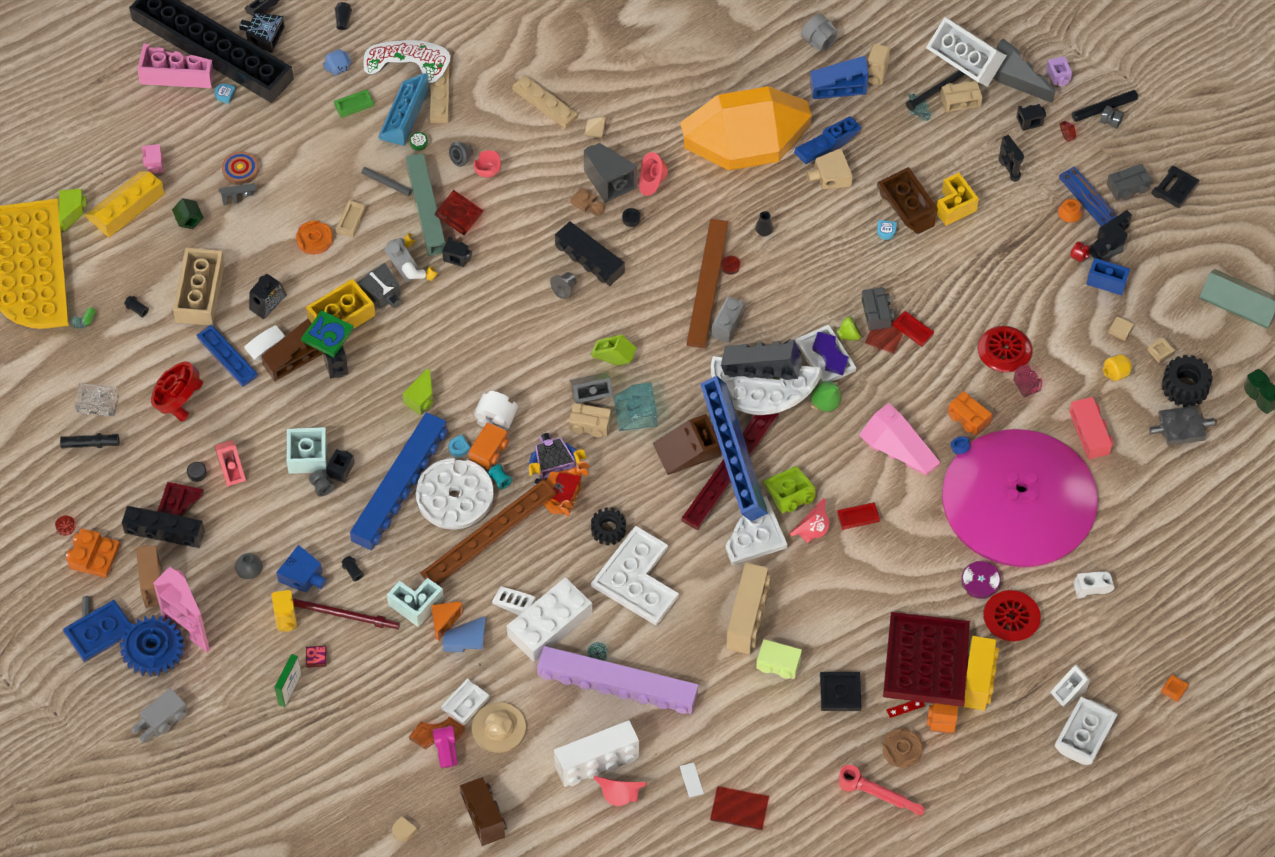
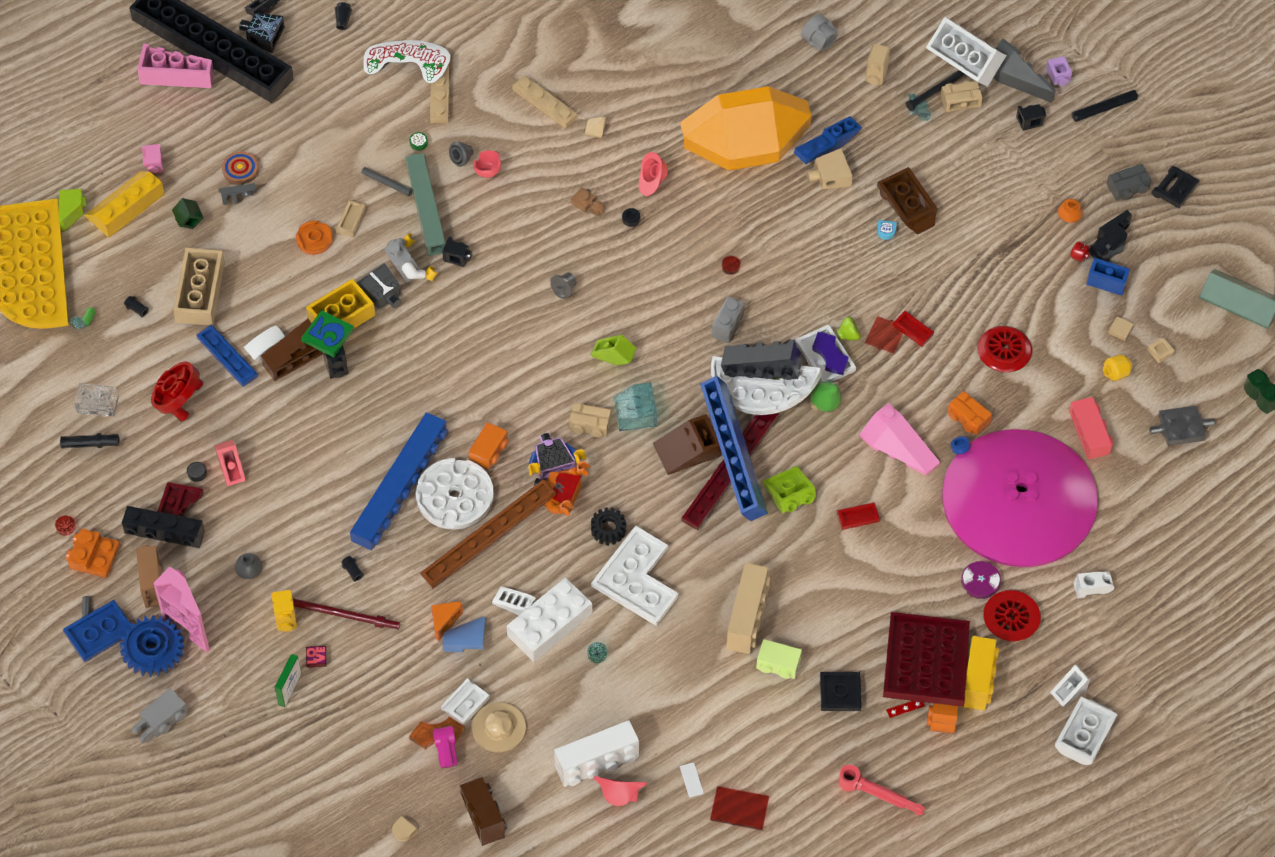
(224, 93): medium azure tile -> none
(265, 295): black torso -> none
(301, 571): blue torso -> none
(306, 450): light aqua brick -> none
(322, 484): dark grey wheel -> none
(337, 62): medium blue head -> none
(340, 465): black brick -> none
(353, 103): bright green tile -> none
(405, 110): dark azure slope -> none
(415, 604): light aqua brick -> none
(419, 394): lime slope -> none
(458, 212): clear red plate -> none
(458, 446): medium azure tile -> none
(496, 410): white brick -> none
(500, 477): teal bush -> none
(589, 253): black brick -> none
(591, 387): dark grey brick -> none
(609, 172): dark grey slope -> none
(617, 680): lavender brick -> none
(707, 283): dark orange tile -> none
(755, 537): white plate -> none
(764, 224): black cone -> none
(814, 524): coral hat -> none
(840, 79): blue wedge -> none
(876, 308): dark grey brick -> none
(902, 748): medium nougat tile -> none
(958, 200): yellow brick -> none
(1011, 157): black plate -> none
(1027, 380): clear pink brick -> none
(1068, 131): clear red tile -> none
(1087, 196): blue tile -> none
(1111, 117): dark grey wheel -> none
(1174, 688): orange tile -> none
(1189, 368): black tyre -> none

